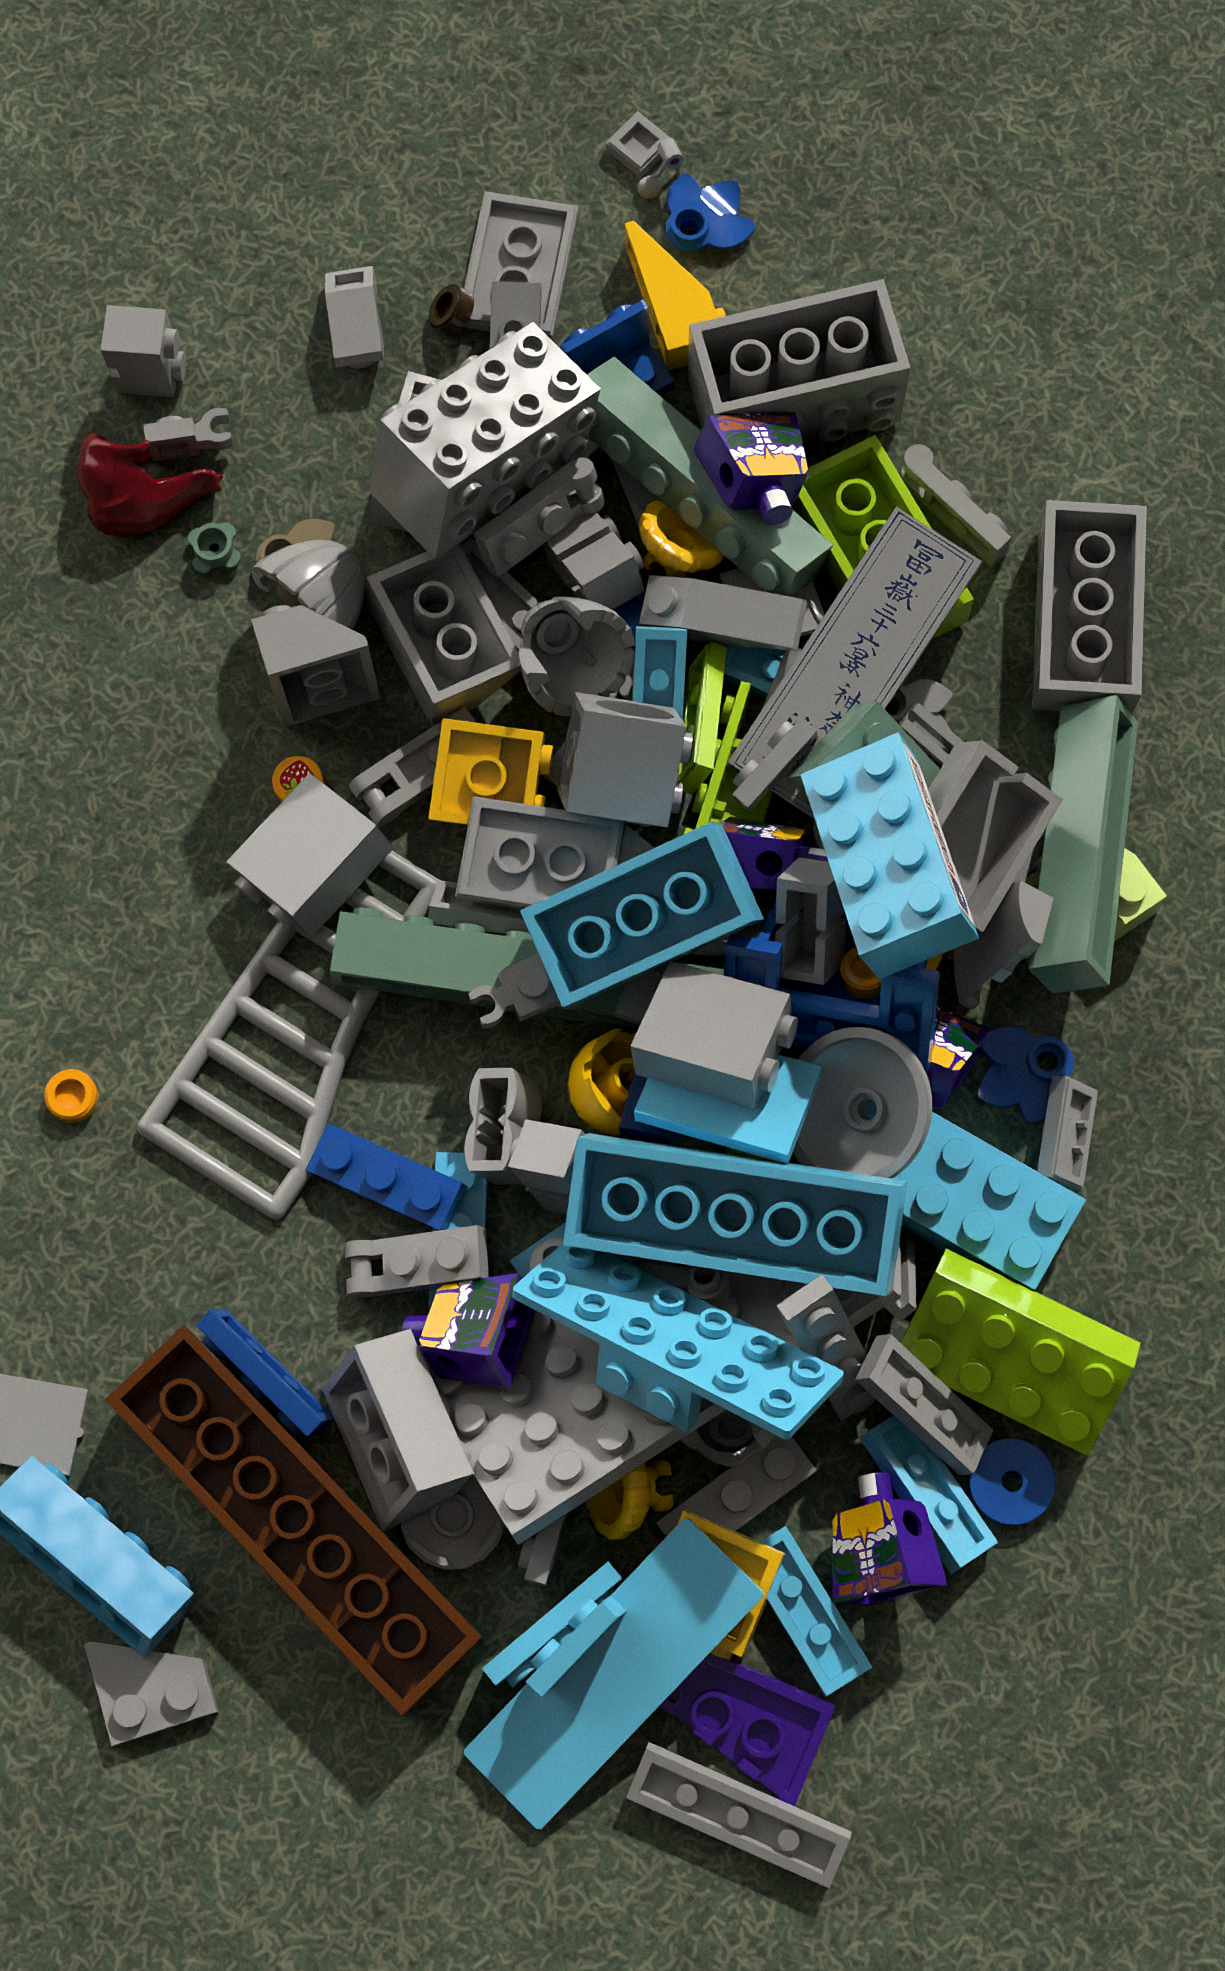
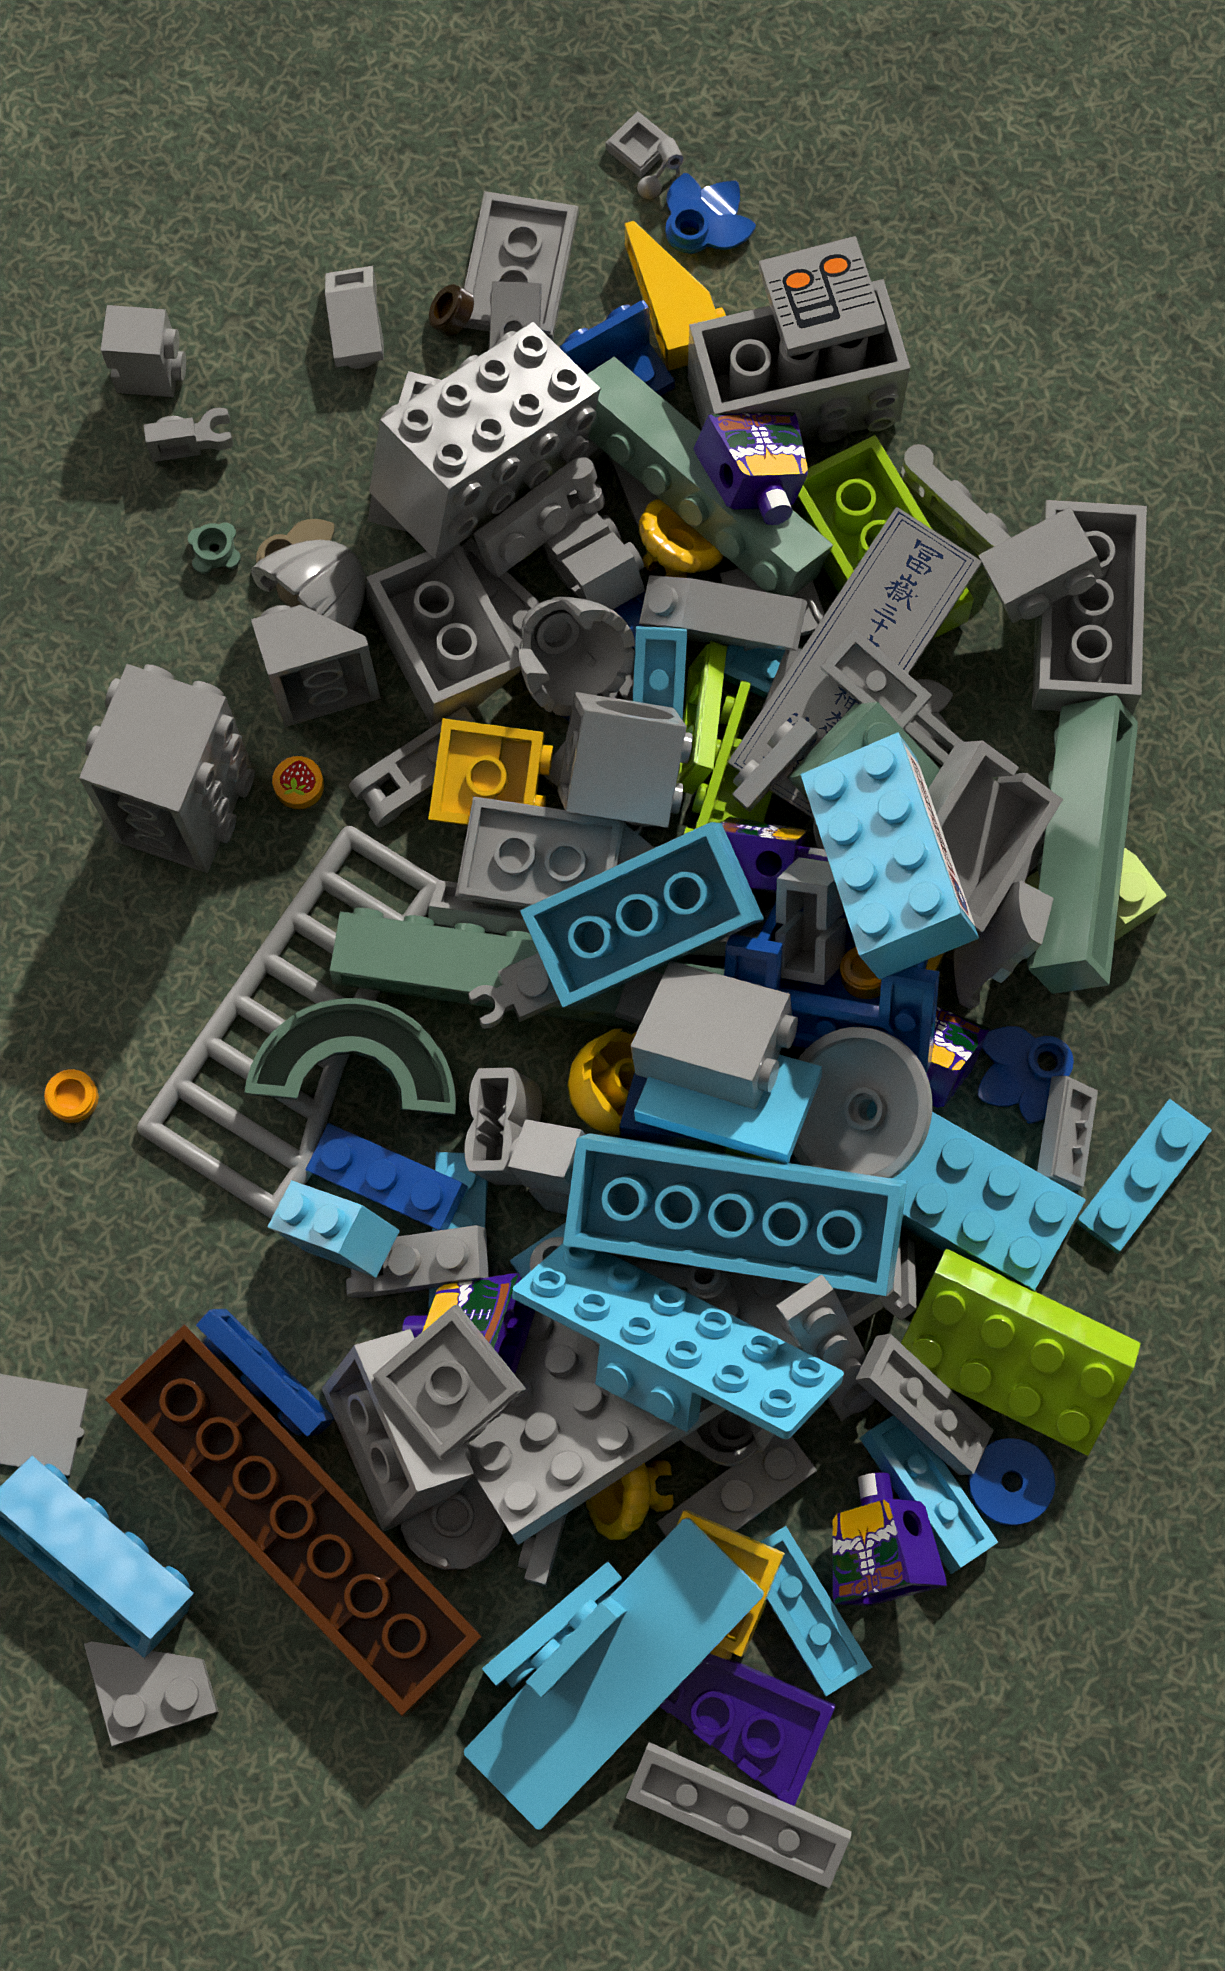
(125, 497): dark red piece -> none
(167, 766): none -> light grey brick
(308, 856): light grey brick -> none
(333, 1228): none -> medium azure brick
(359, 1029): none -> sand green brick
(449, 1382): none -> light grey tile
(821, 296): none -> light grey tile
(874, 677): none -> light grey plate
(1042, 566): none -> light grey brick
(1143, 1176): none -> medium azure plate

